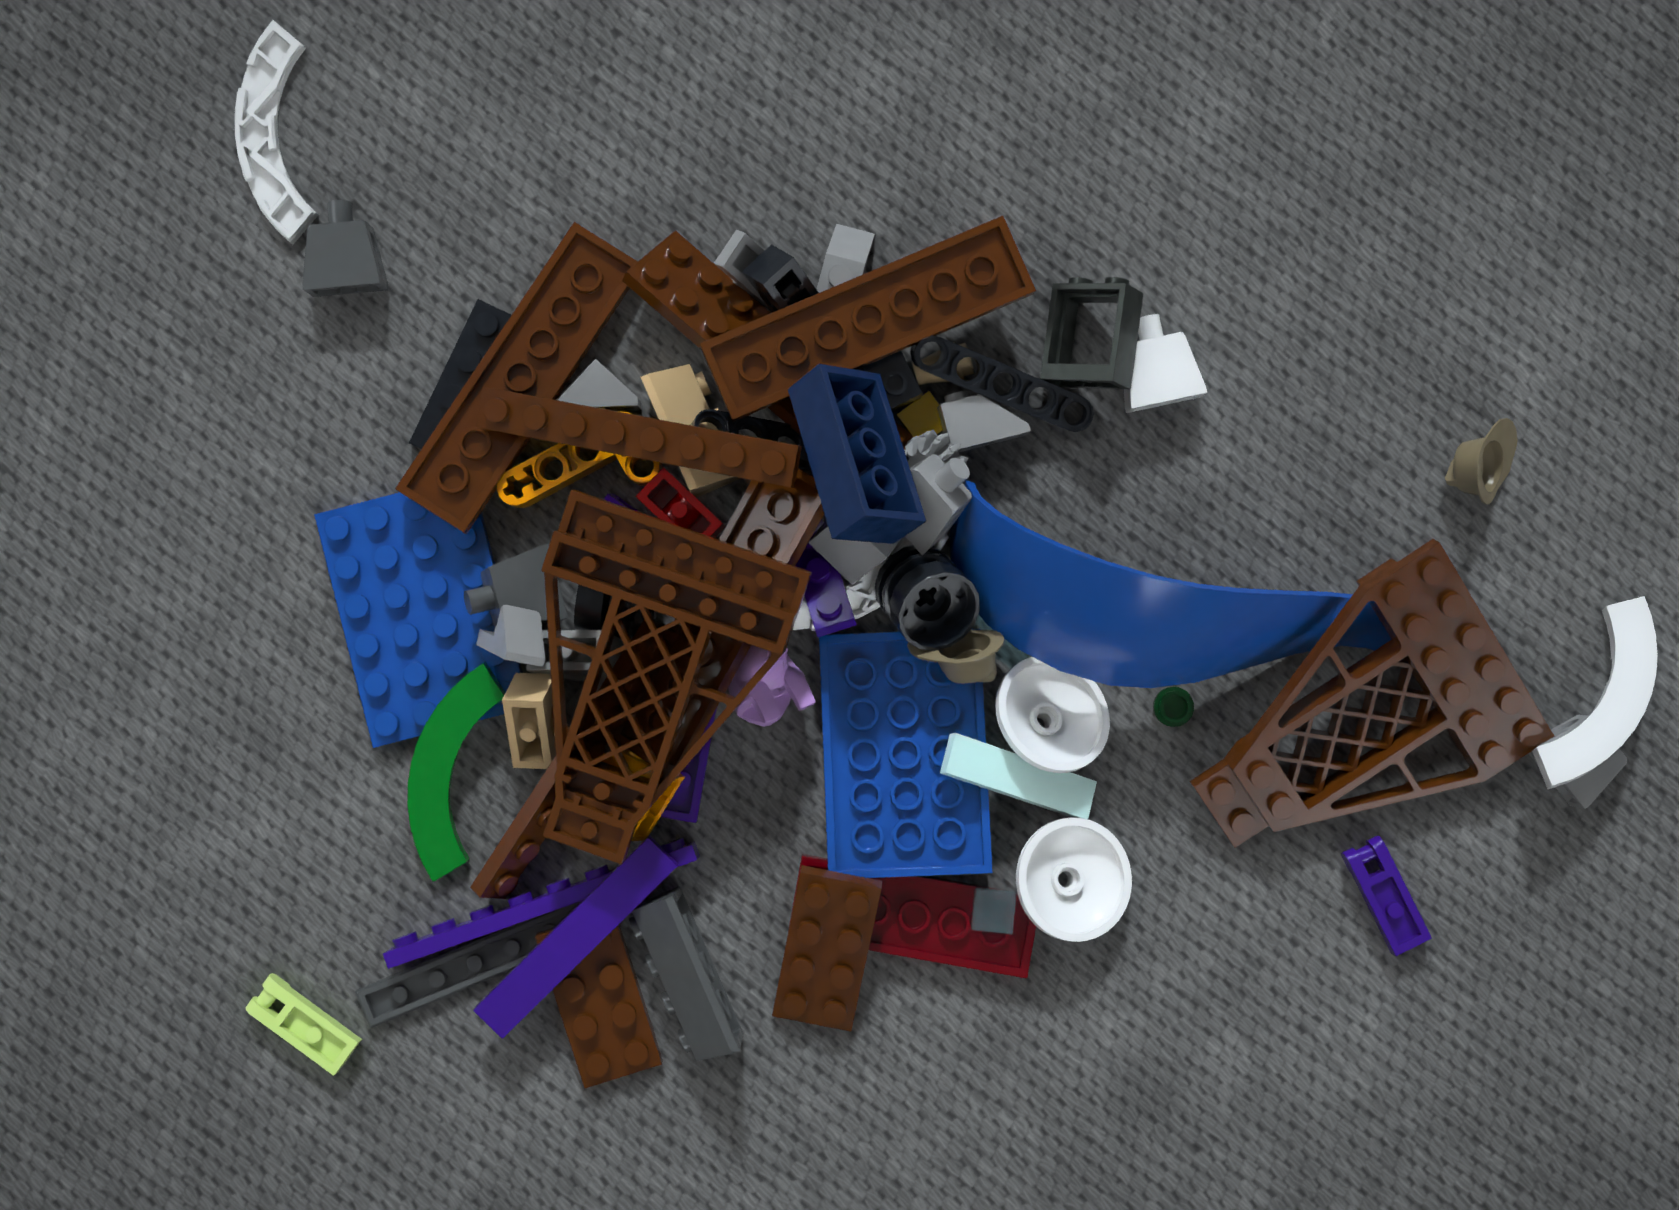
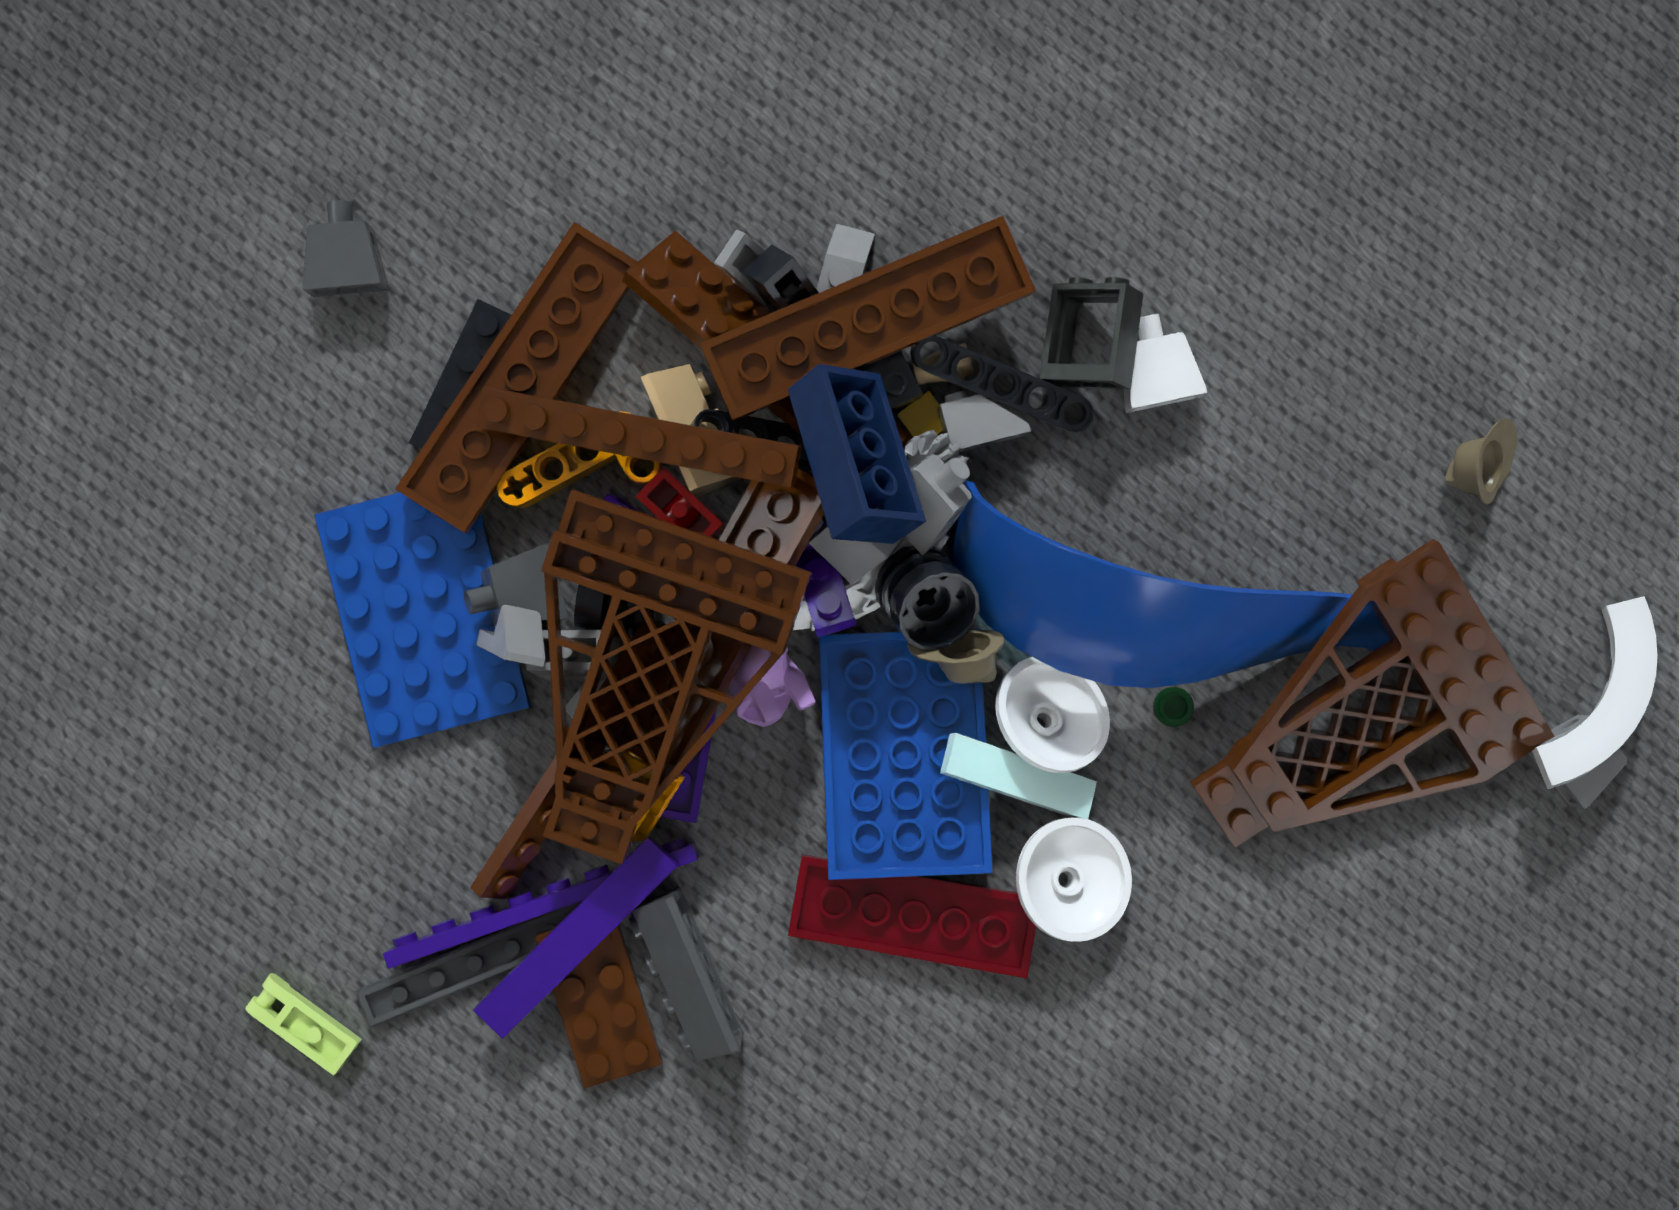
(258, 132): white tile -> none
(433, 768): green tile -> none
(530, 720): tan brick -> none
(601, 389): light grey slope -> none
(826, 948): reddish brown plate -> none
(993, 910): clear light blue tile -> none
(1387, 897): dark purple plate -> none

